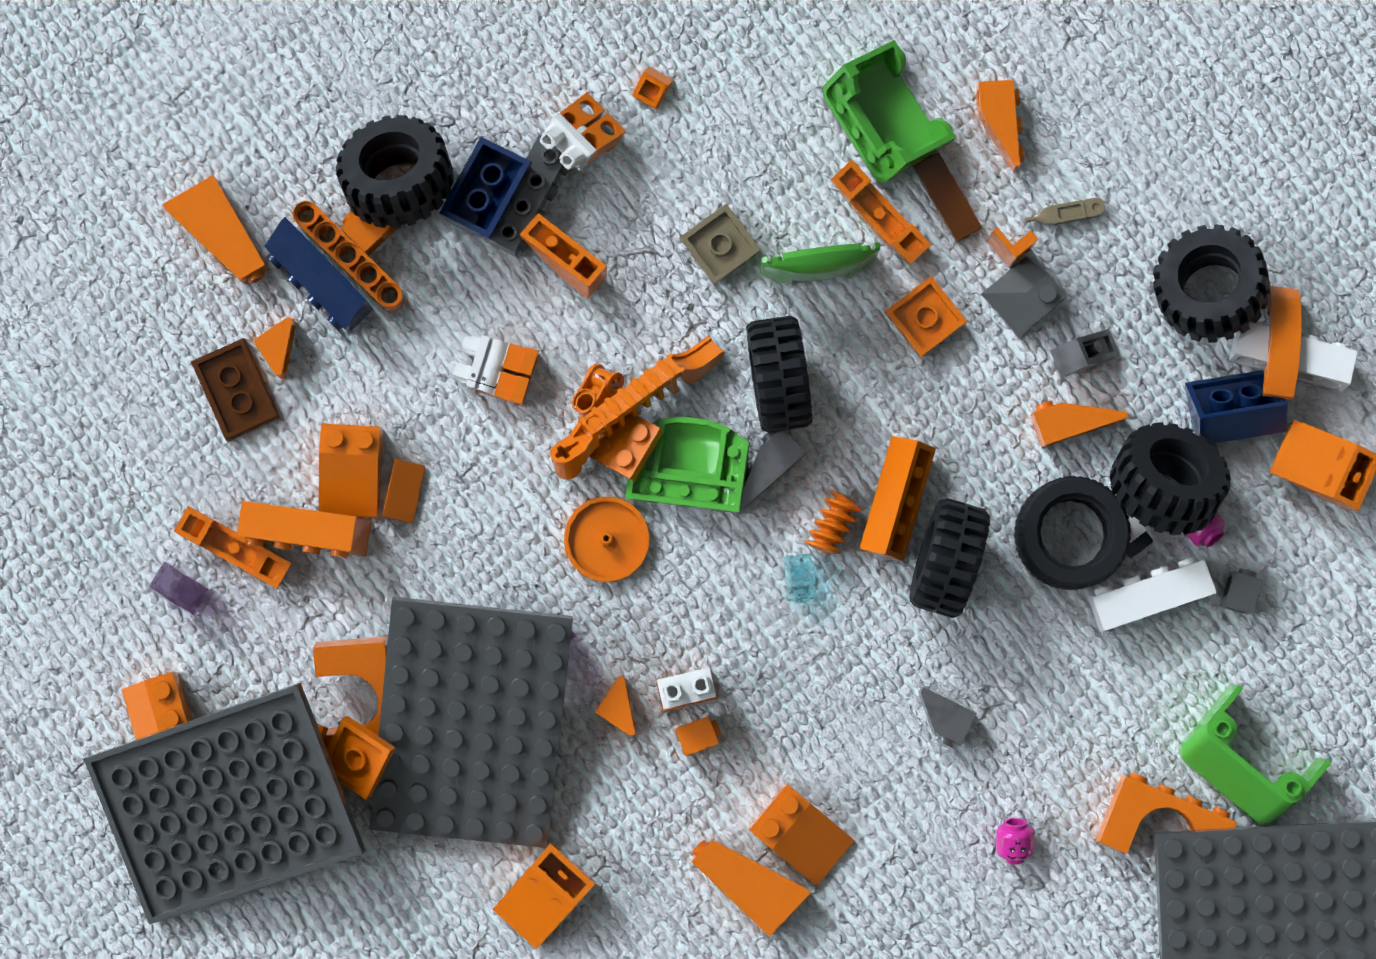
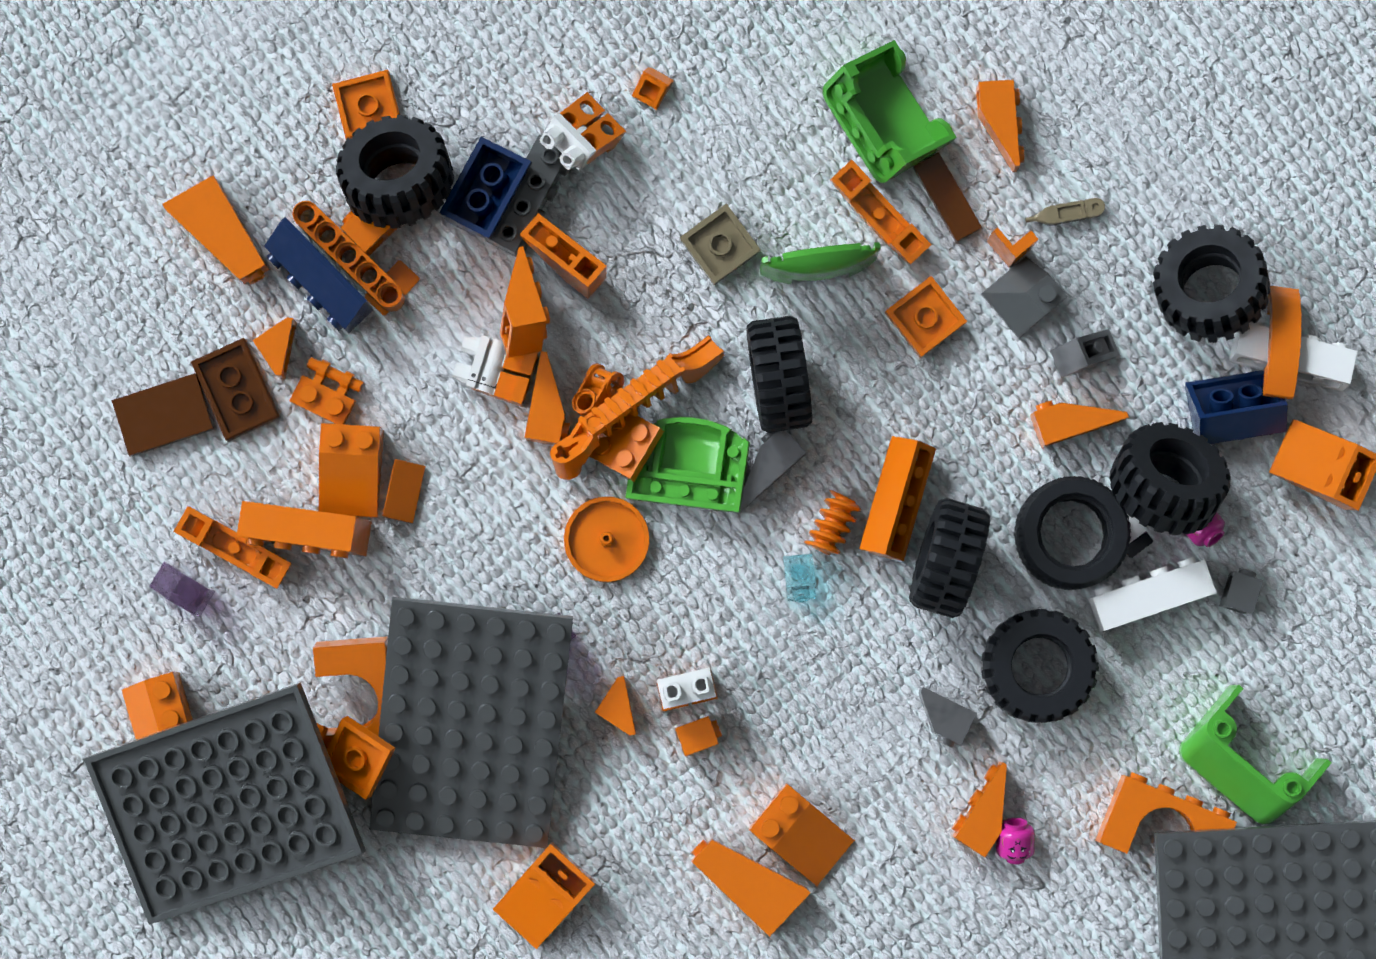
(162, 415): none -> reddish brown tile
(322, 400): none -> orange plate
(365, 100): none -> orange tile
(403, 277): none -> orange sticker
(523, 315): none -> orange slope
(546, 414): none -> orange slope
(984, 819): none -> orange slope
(1079, 657): none -> black tyre

